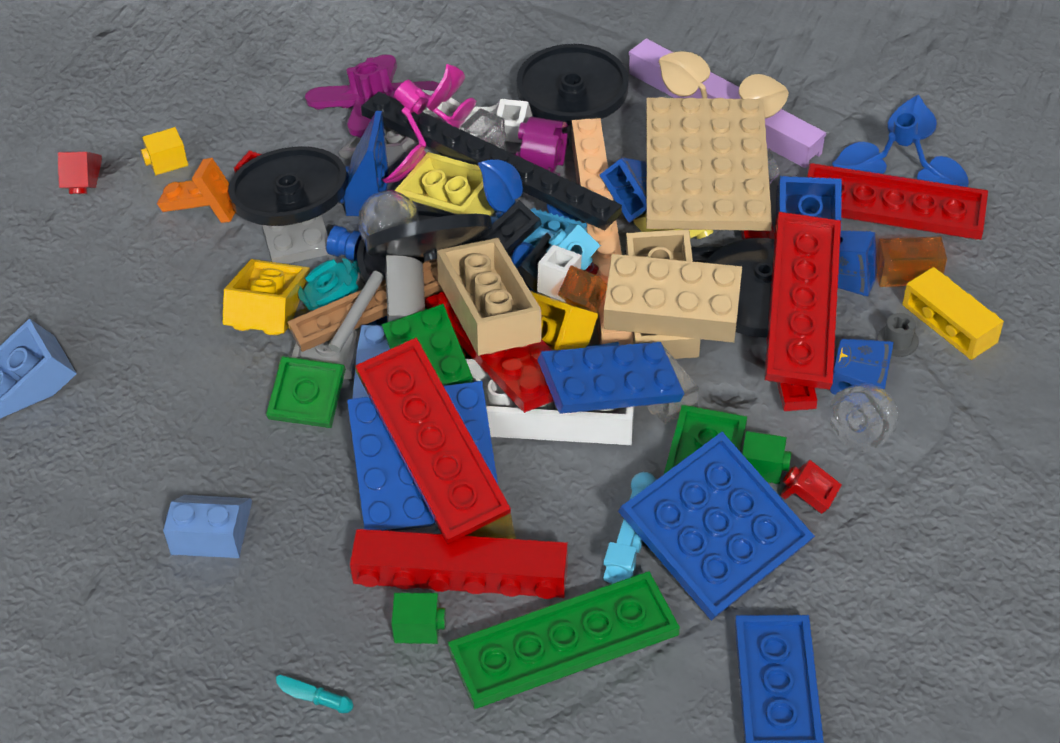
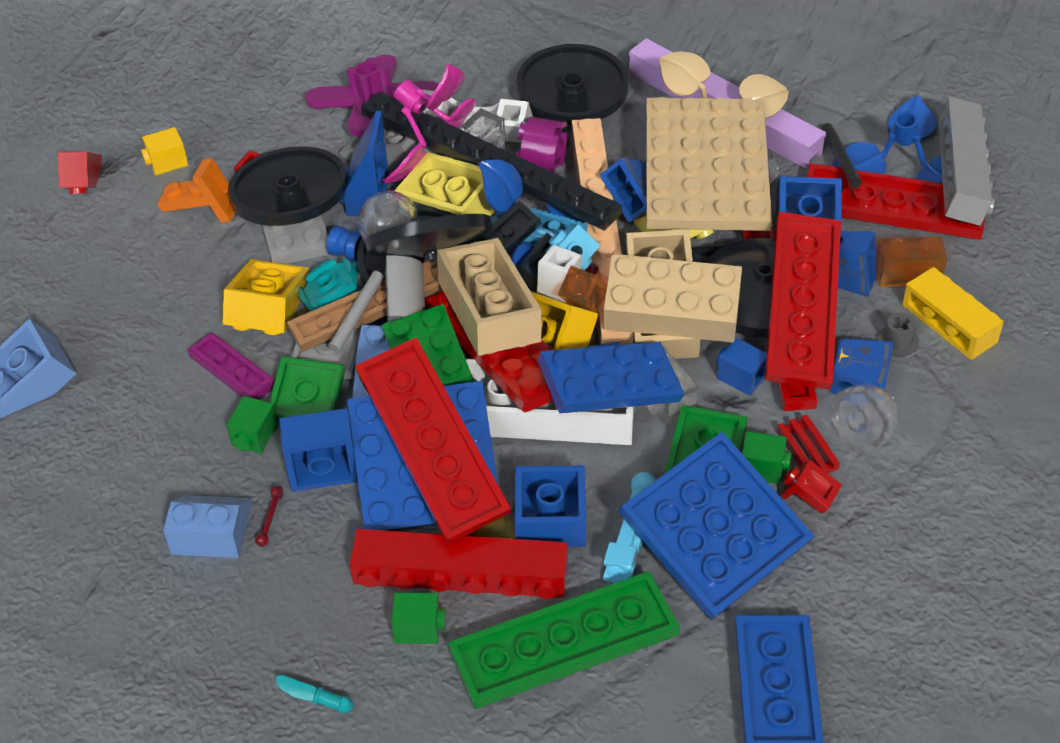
(231, 367): none -> magenta tile
(252, 425): none -> green brick
(277, 494): none -> dark red hinge
(318, 449): none -> blue brick
(551, 504): none -> blue brick
(741, 366): none -> blue brick
(816, 438): none -> red tile
(841, 156): none -> pearl dark grey bar
(965, 161): none -> light grey brick

